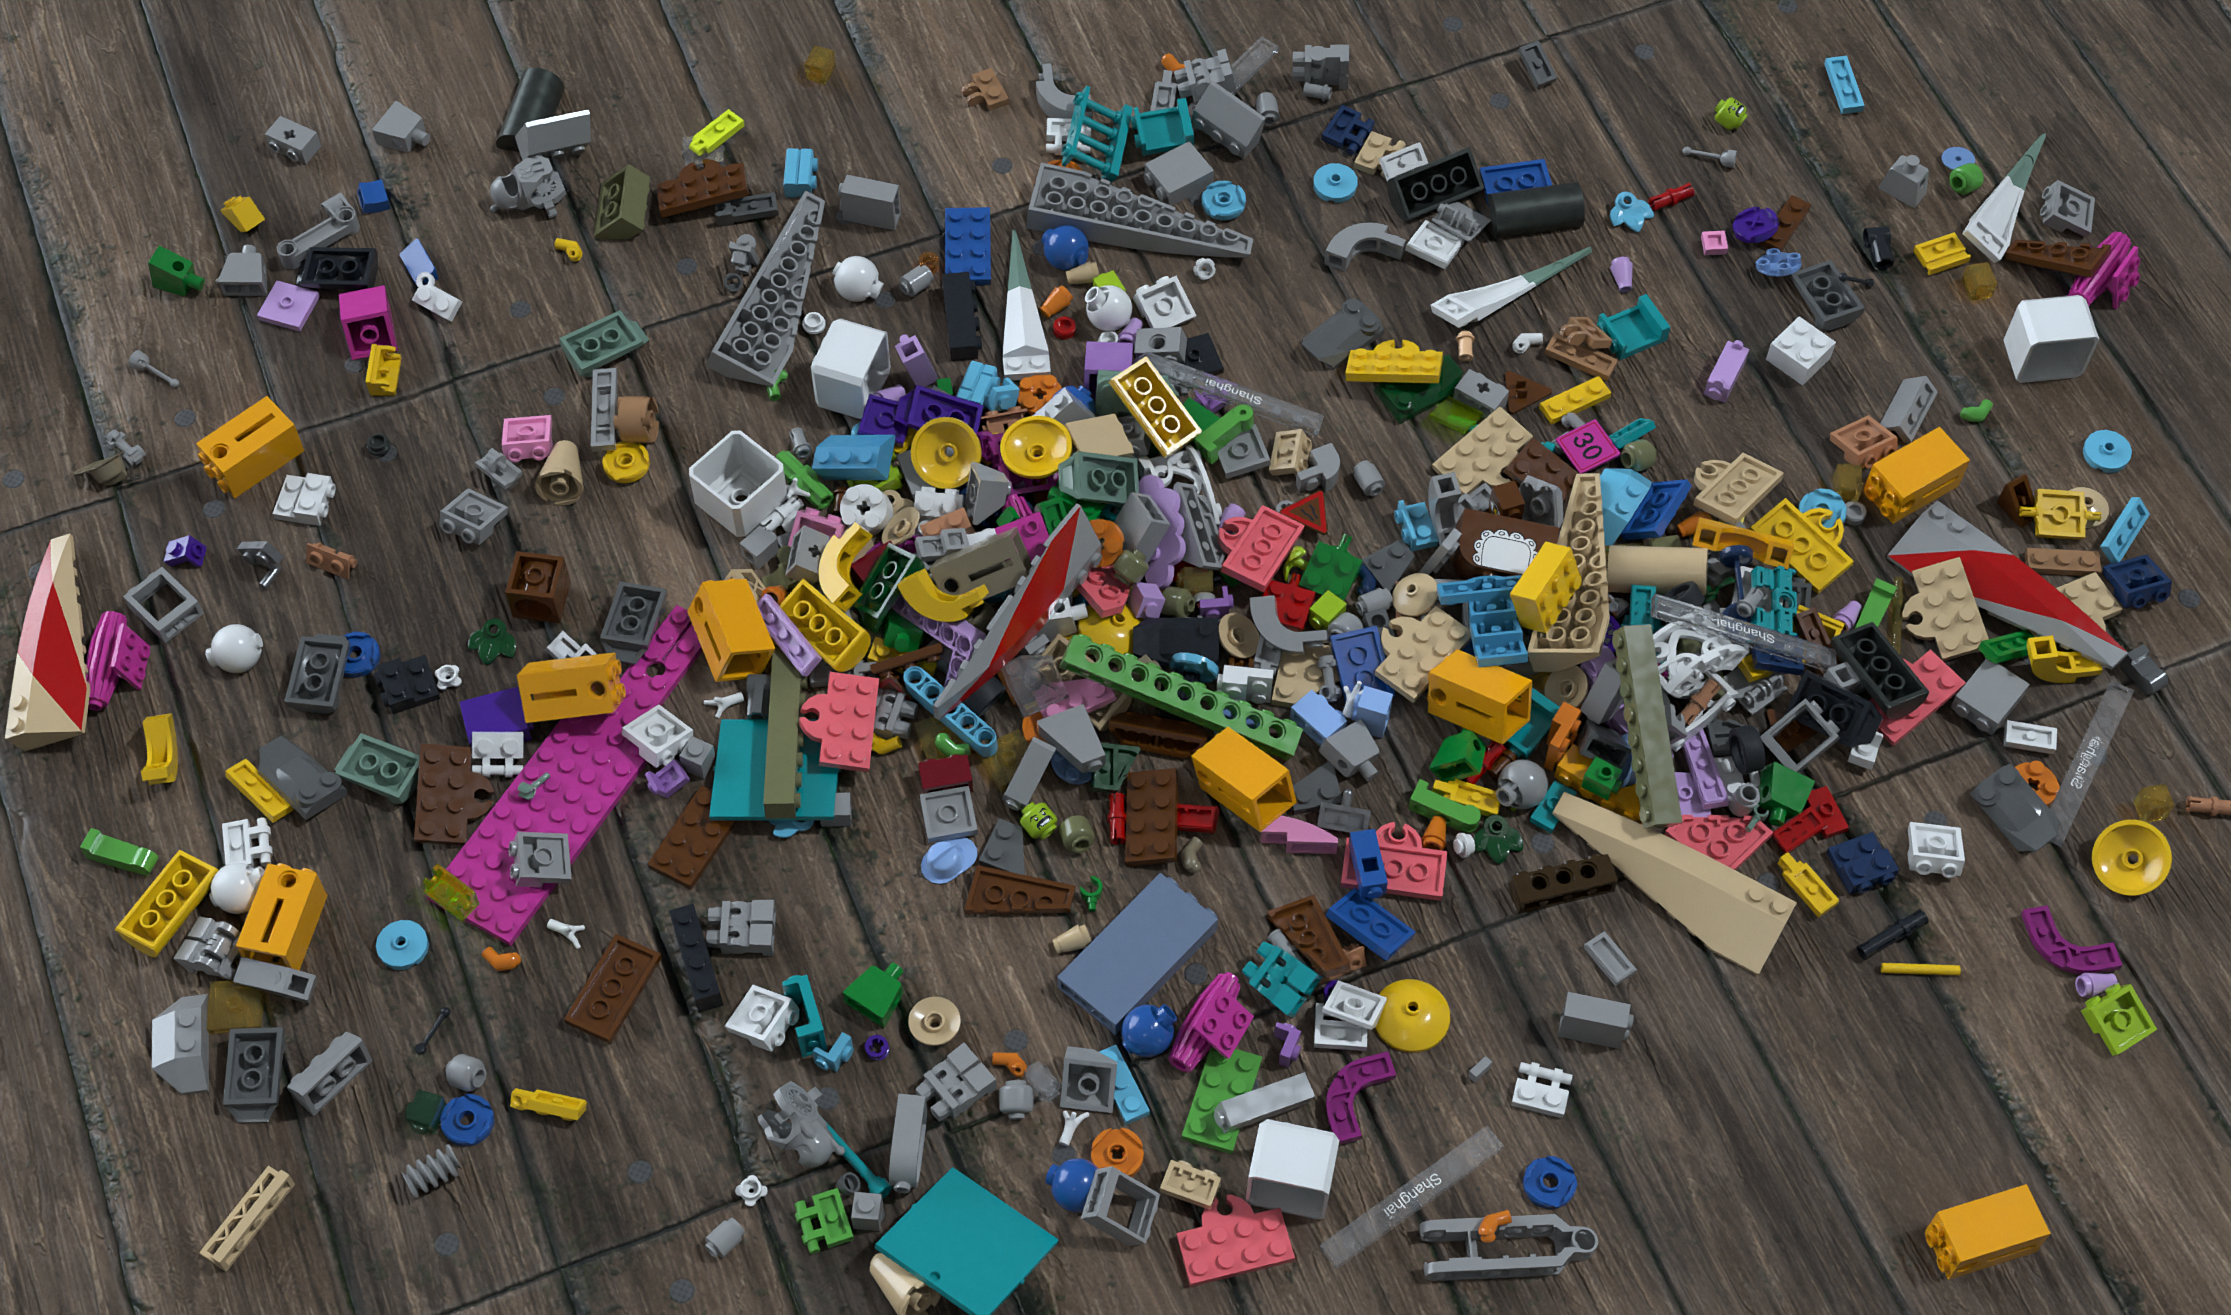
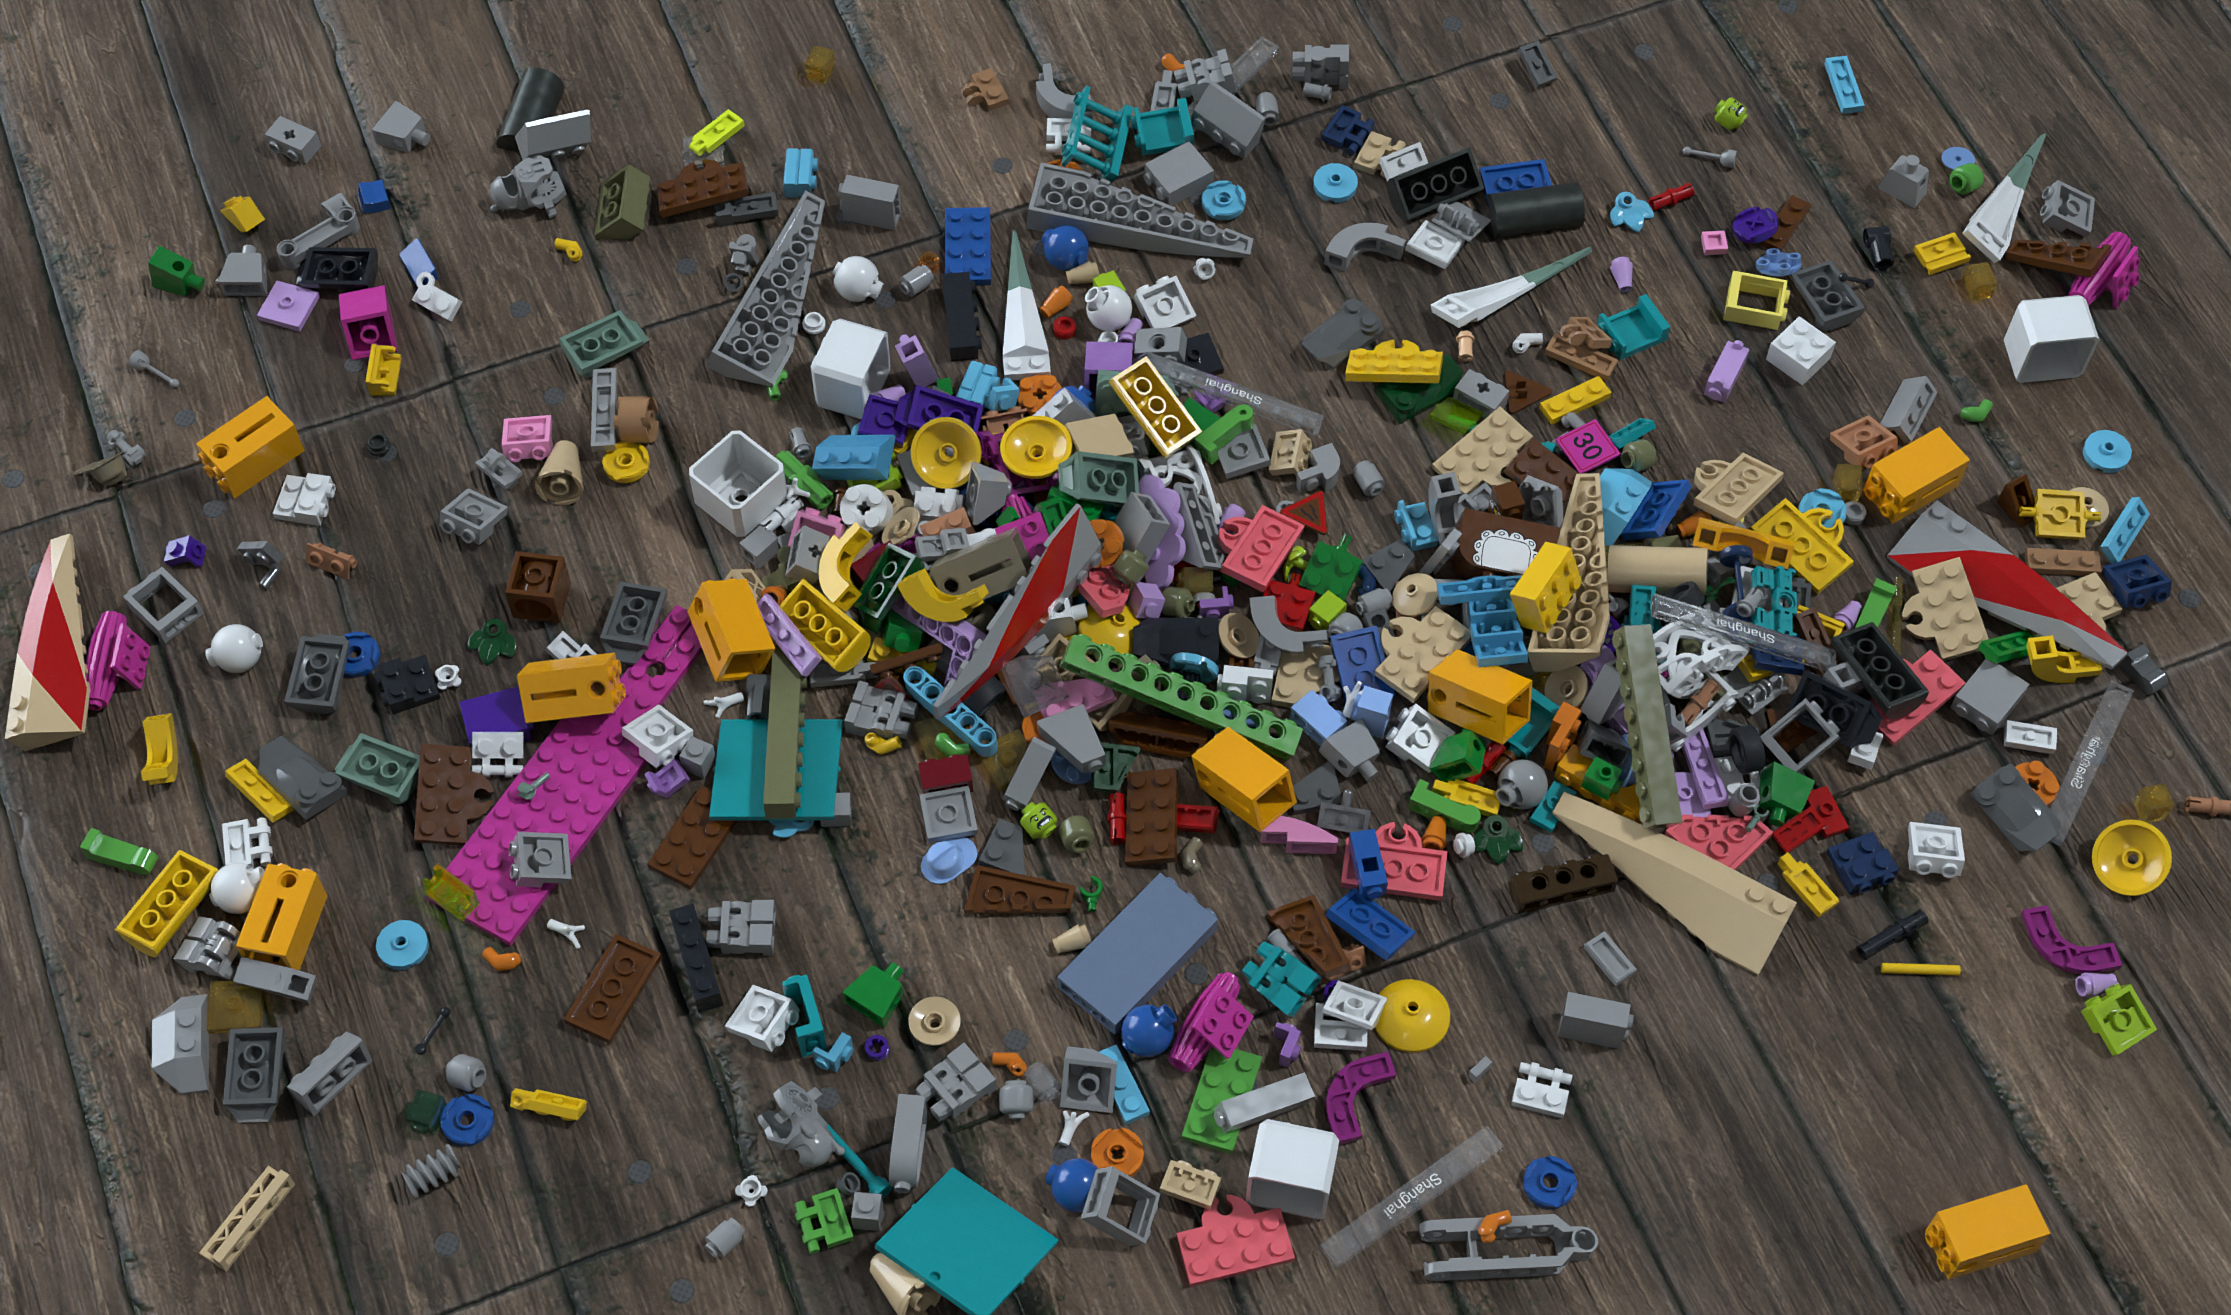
(844, 721): coral plate -> none
(1417, 736): none -> white plate
(1758, 285): none -> light yellow window

